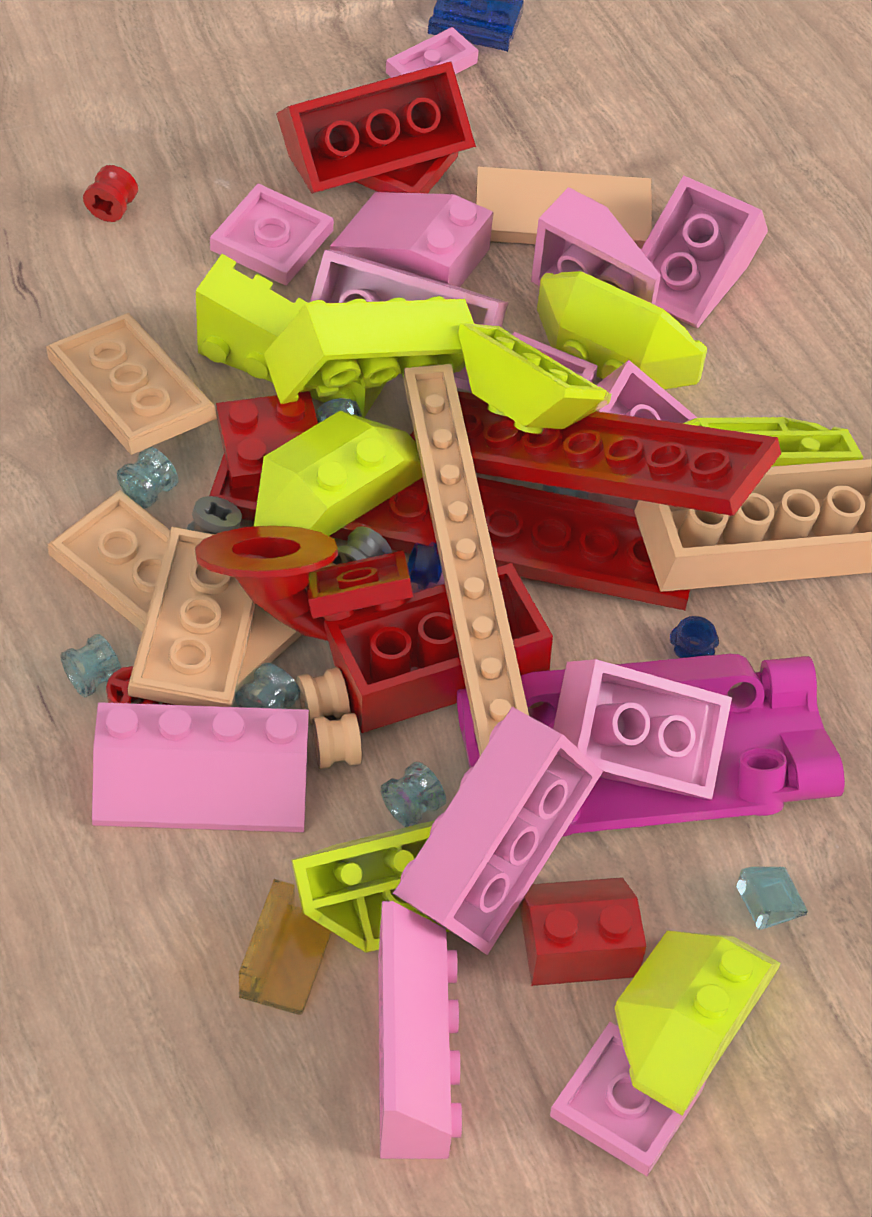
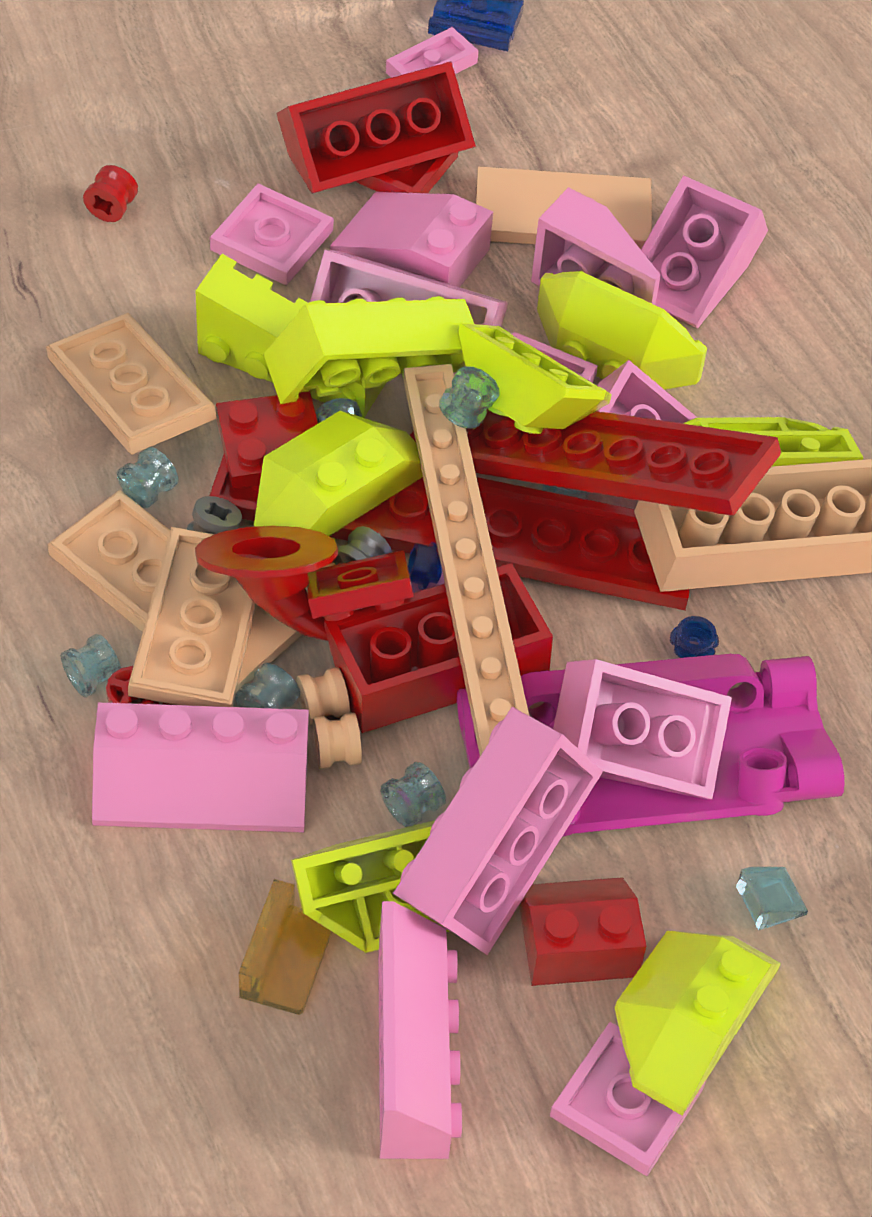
(469, 397): none -> clear light blue wheel

